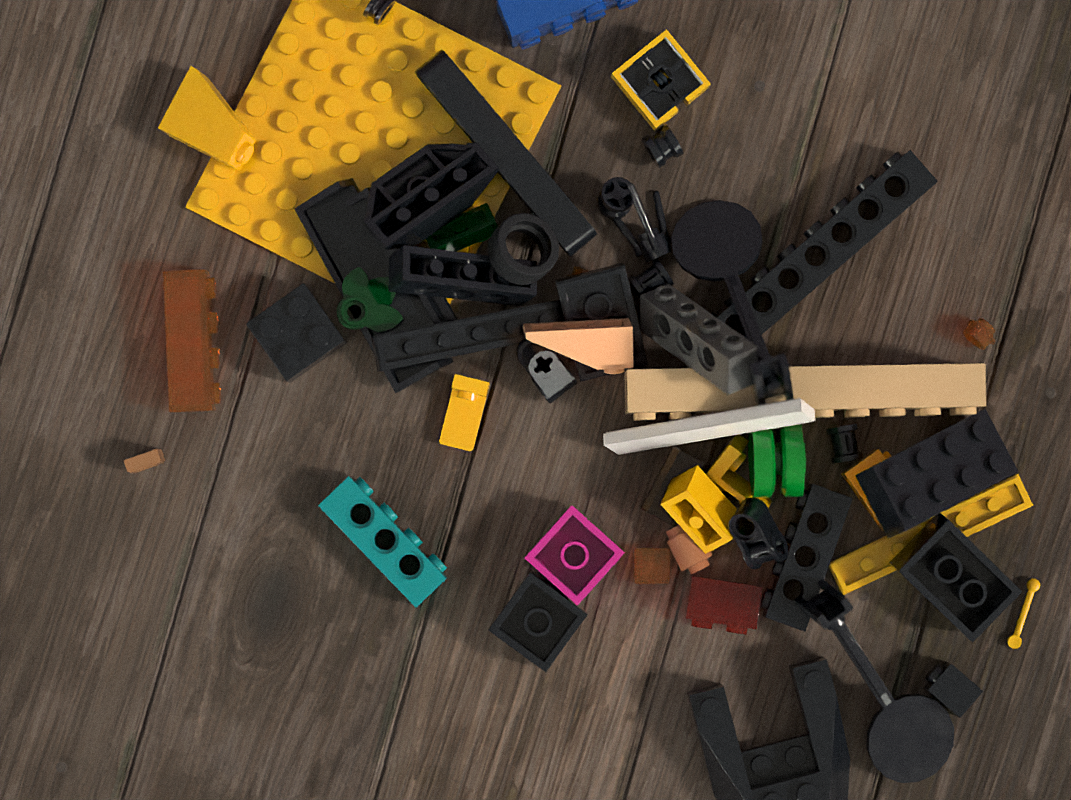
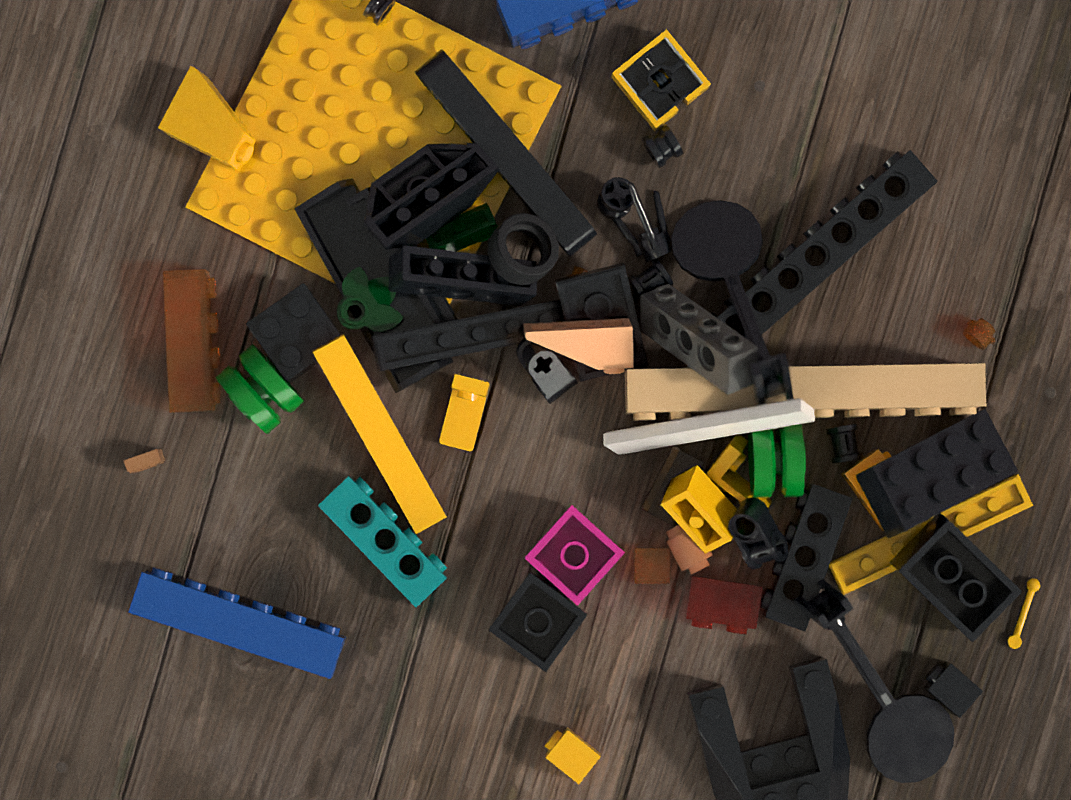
(236, 623): none -> blue brick
(256, 392): none -> green wheel
(379, 433): none -> yellow tile
(571, 754): none -> yellow brick

